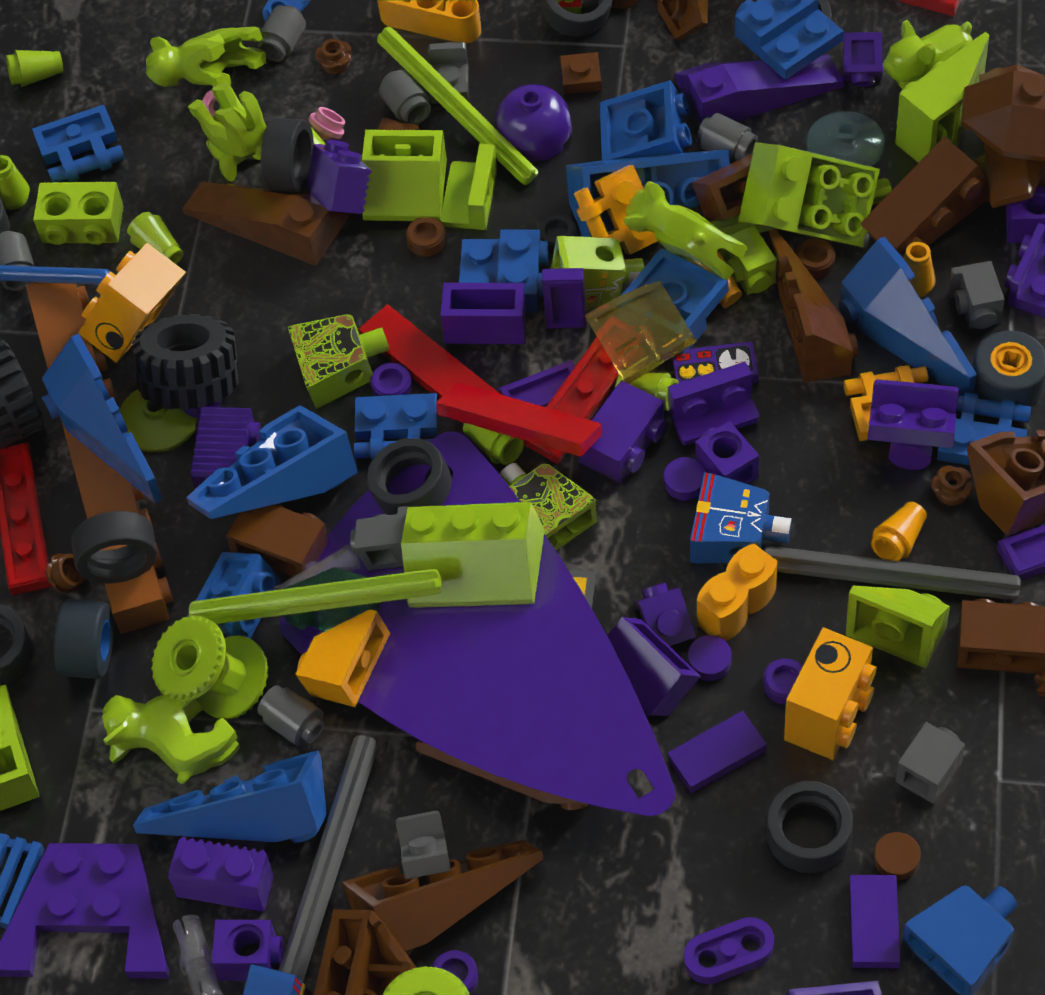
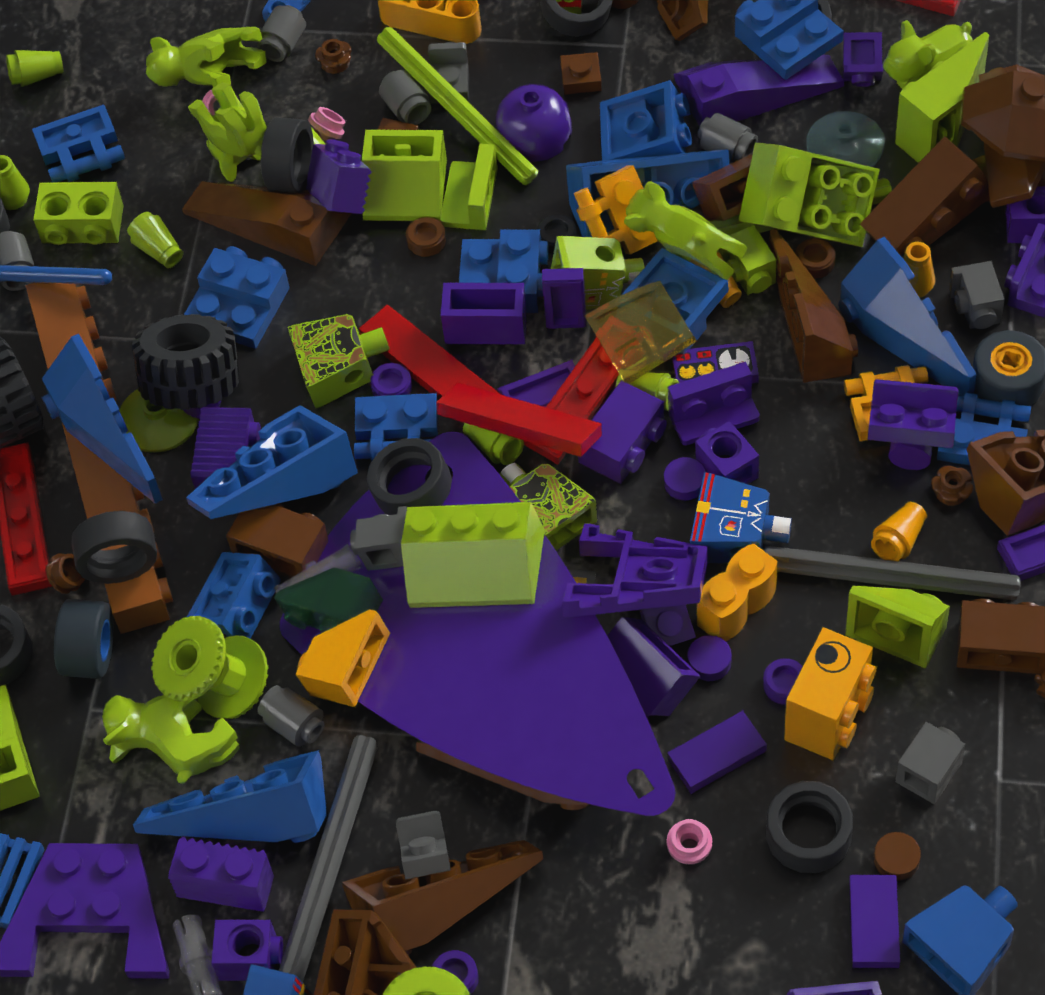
(129, 300): light orange brick -> none
(240, 293): none -> blue plate
(319, 597): lime axle -> none
(645, 578): none -> dark purple wing
(689, 830): none -> bright pink plate
(726, 948): dark purple plate -> none

